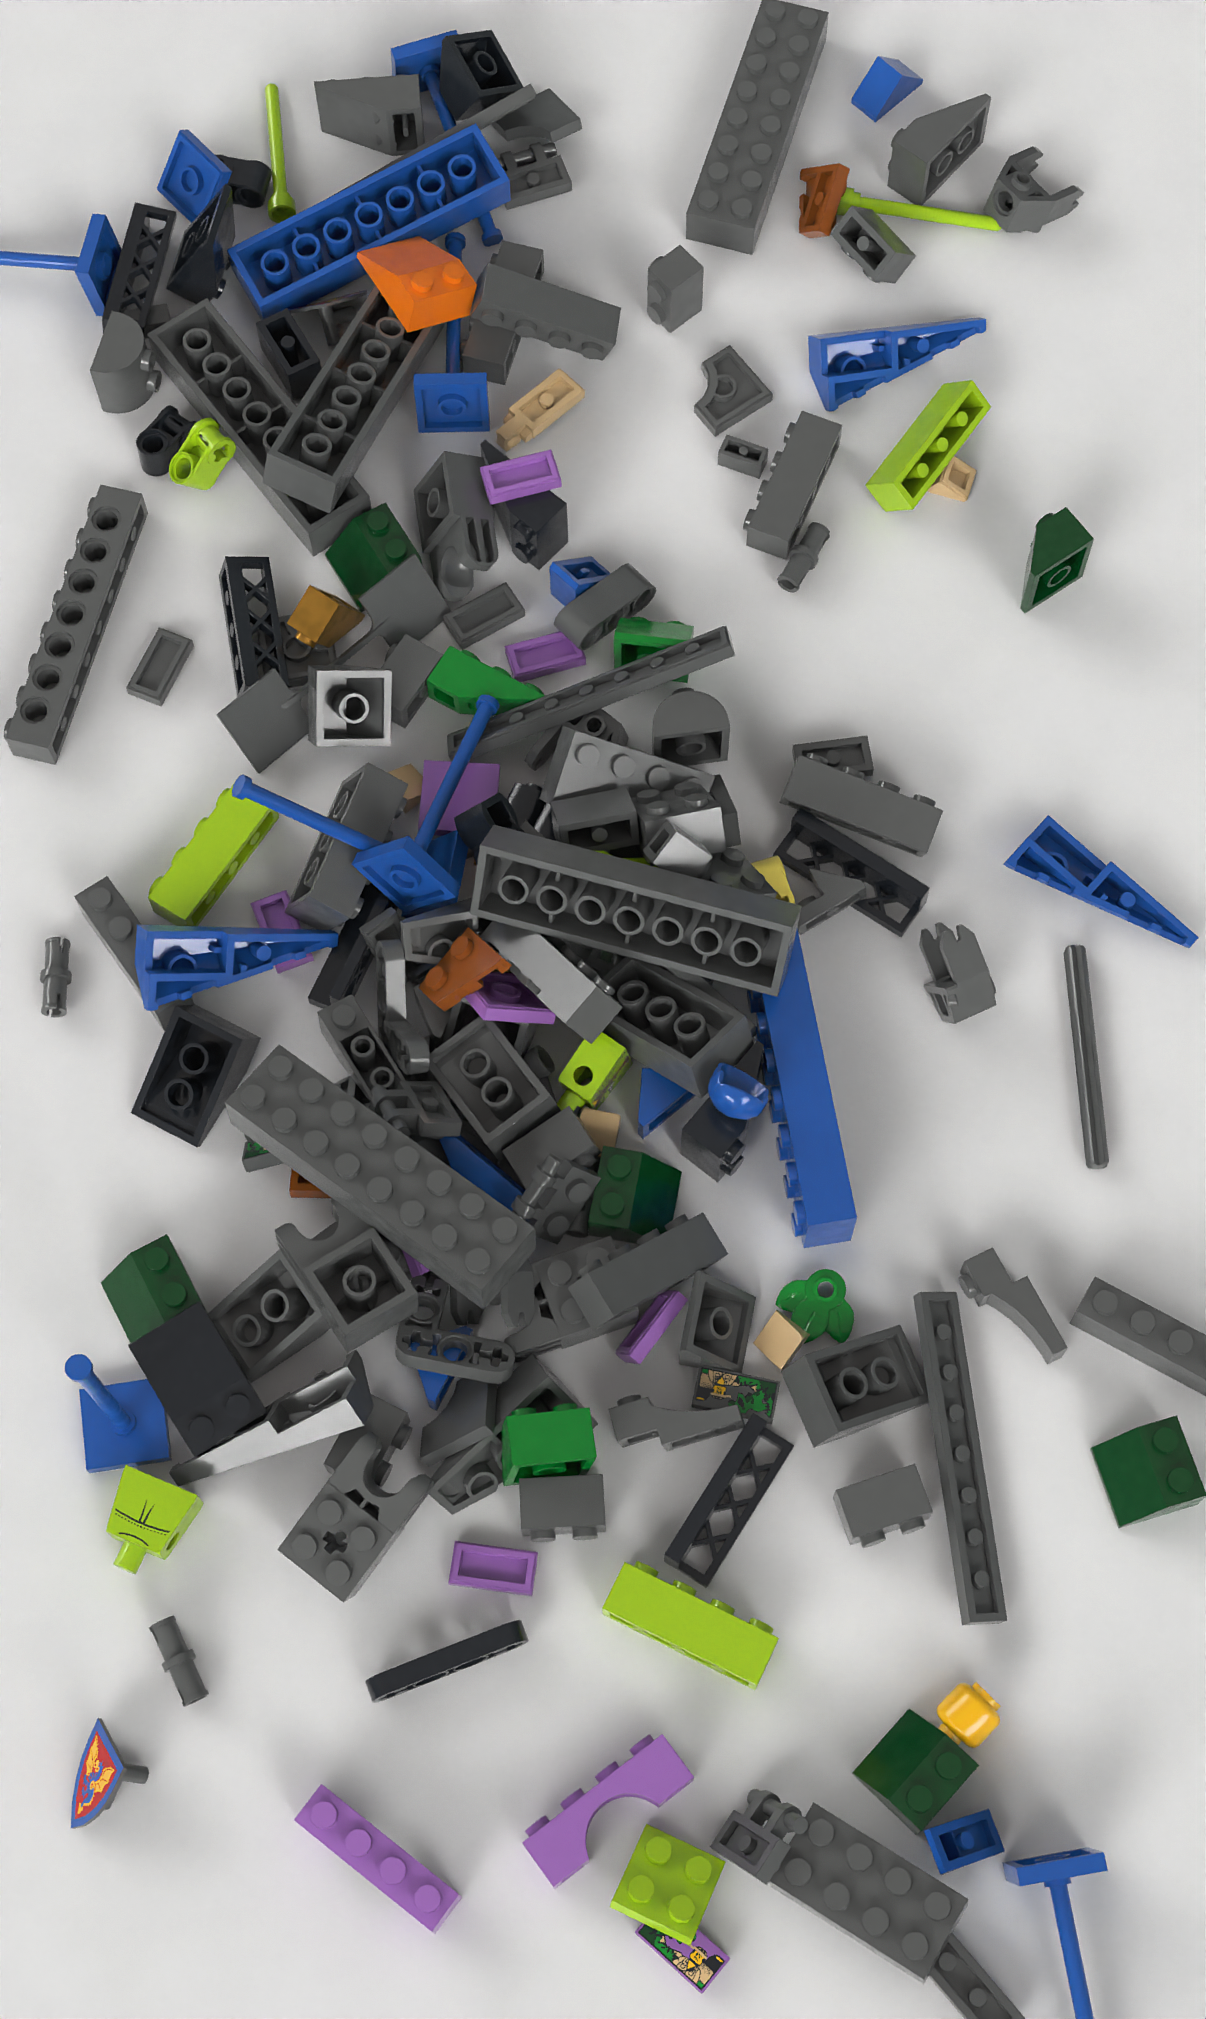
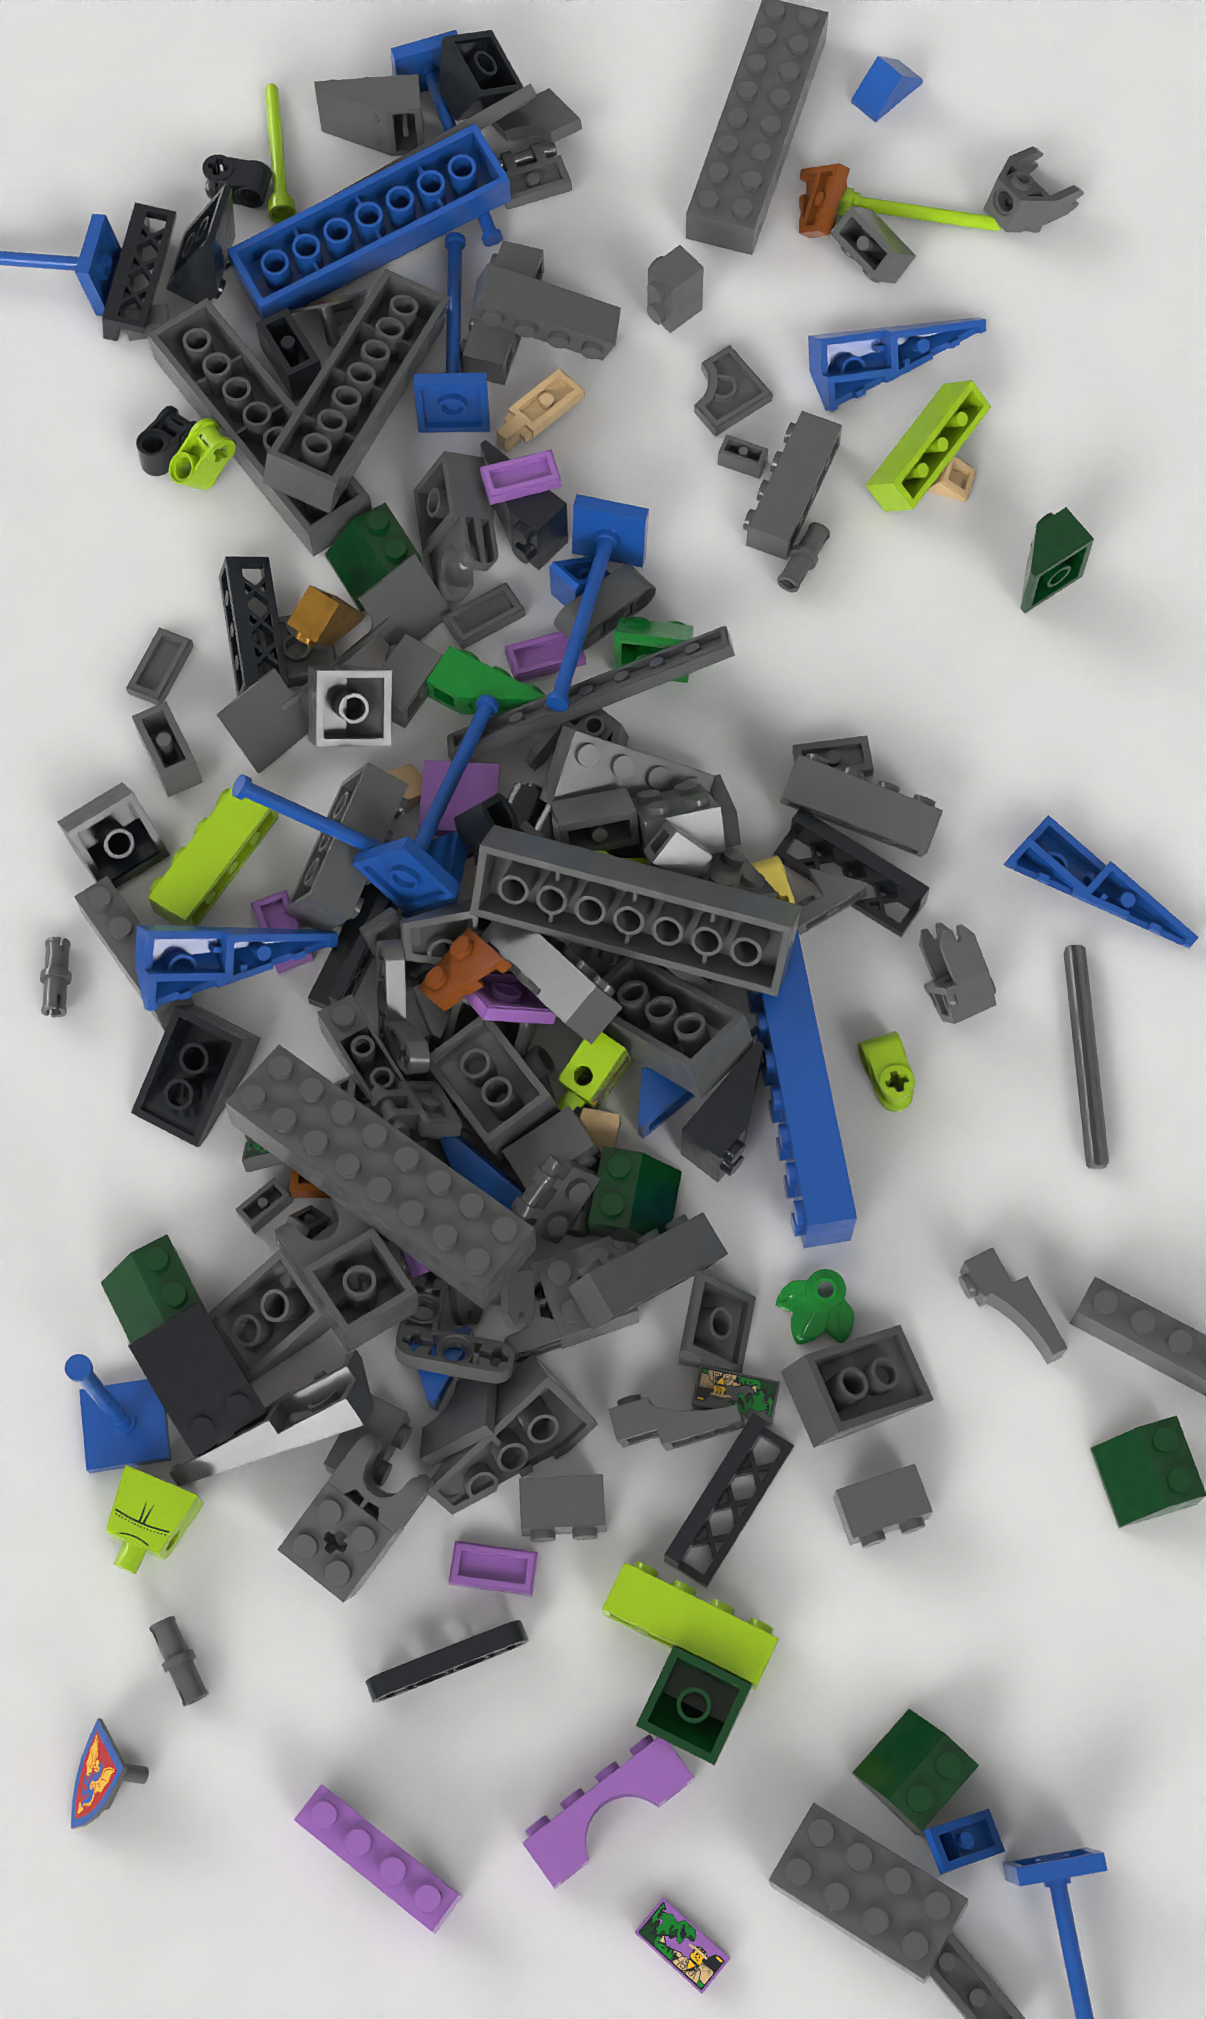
(46, 737): dark grey brick -> none
(114, 836): none -> black slope
(124, 366): dark grey brick -> none
(167, 749): none -> dark grey brick
(192, 175): blue tile -> none
(264, 1205): none -> dark grey piece
(309, 1221): none -> dark grey piece
(420, 282): orange slope -> none
(547, 1443): green slope -> none
(606, 533): none -> blue tile
(651, 1326): medium lavender tile -> none
(667, 1884): lime plate -> none
(691, 728): dark grey brick -> none
(694, 1705): none -> dark green slope
(736, 1093): blue hair -> none
(759, 1848): dark grey plate -> none
(780, 1340): tan slope -> none
(886, 1066): none -> lime piece
(936, 147): dark grey slope -> none
(959, 1459): dark grey plate -> none
(968, 1714): yellow head -> none

